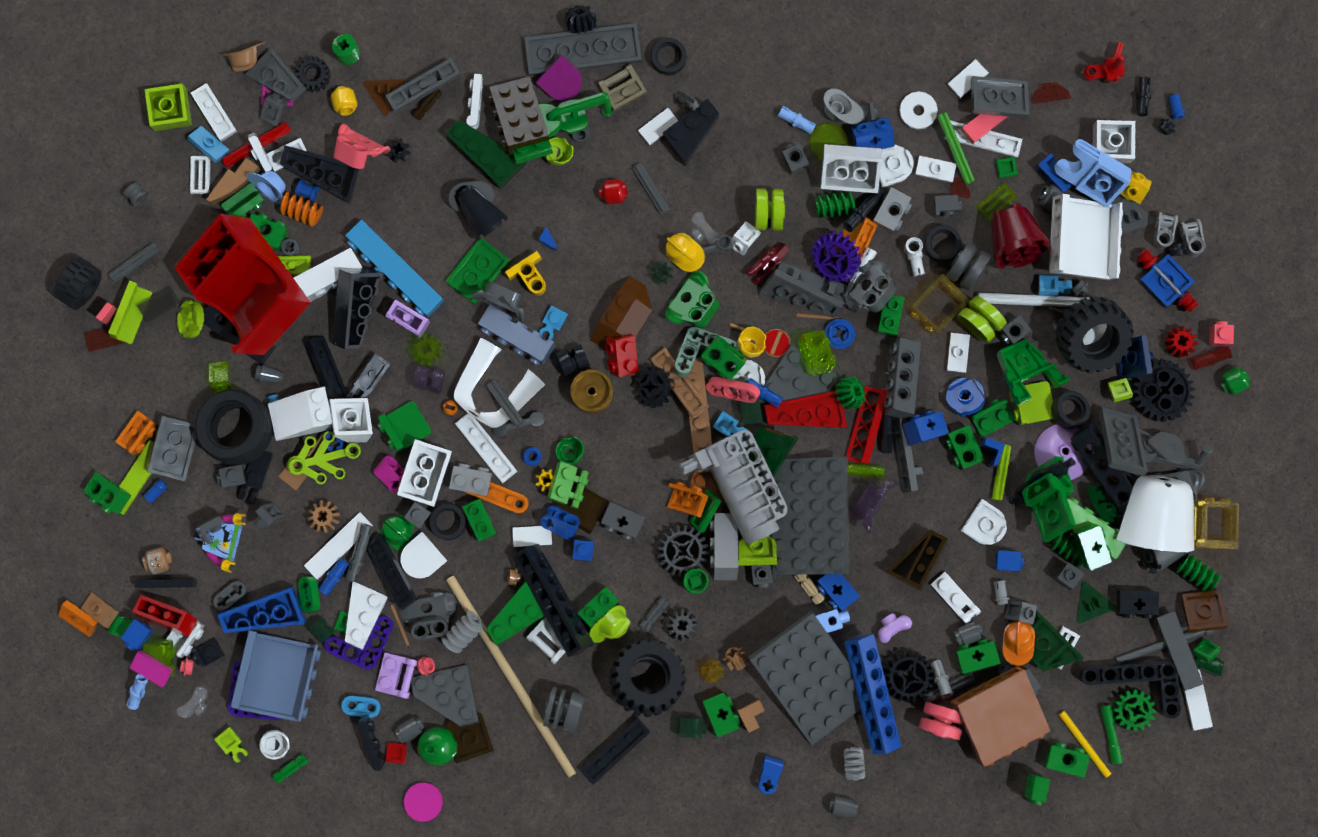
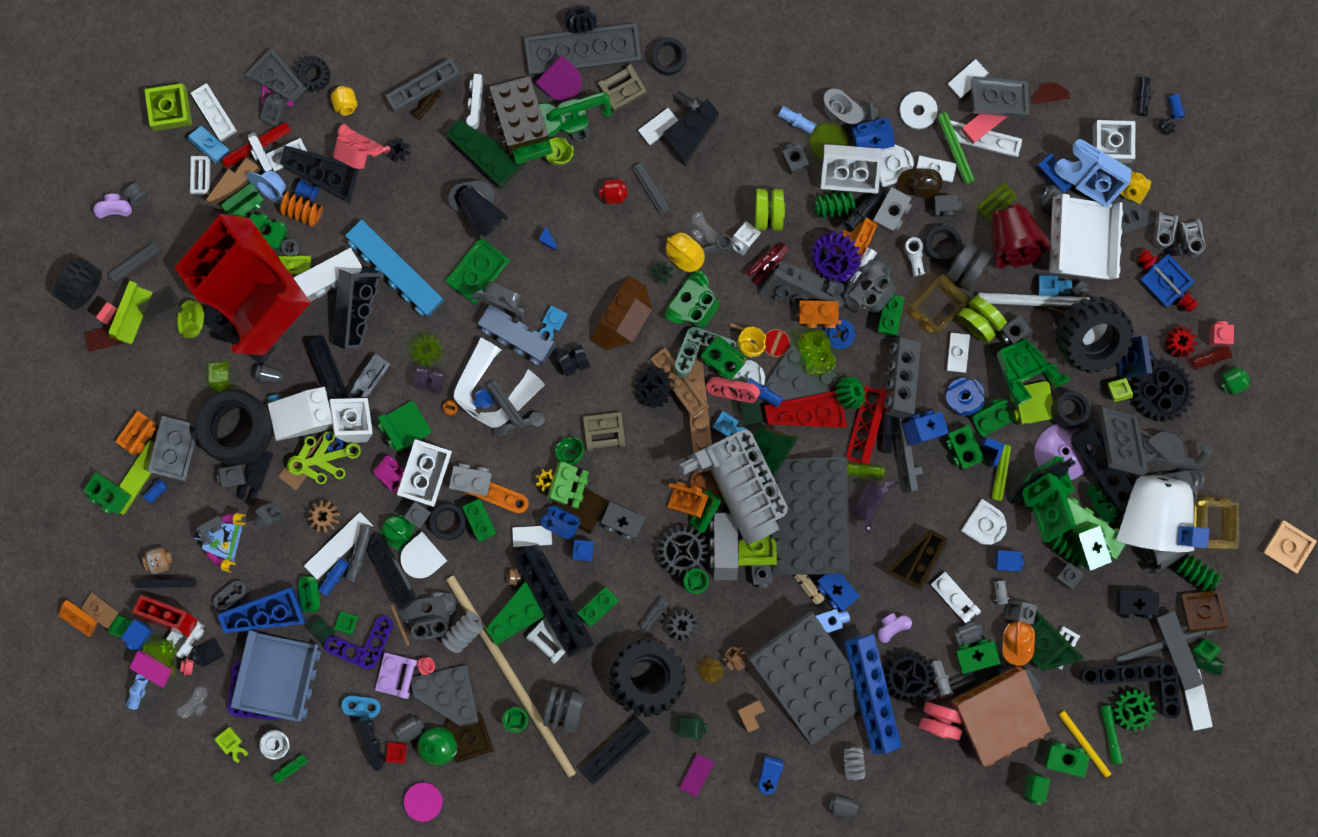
(111, 206): none -> lavender piece
(243, 59): medium nougat piece -> none
(346, 49): green piece -> none
(363, 613): white wing -> none
(379, 89): reddish brown piece -> none
(407, 318): lavender brick -> none
(483, 398): none -> blue tile
(486, 447): white tile -> none
(515, 719): none -> green wheel
(526, 456): blue plate -> none
(529, 279): yellow tile -> none
(603, 391): pearl gold wheel -> none
(604, 425): none -> dark tan plate
(611, 625): lime piece -> none
(622, 355): red bracket -> none
(696, 775): none -> magenta tile
(712, 707): green brick -> none
(819, 313): none -> orange bracket
(920, 182): none -> dark brown piece
(960, 188): clear red tile -> none
(1006, 167): green tile -> none
(1092, 603): dark green piece -> none
(1110, 70): red piece -> none
(1193, 537): none -> blue brick
(1289, 547): none -> light nougat plate

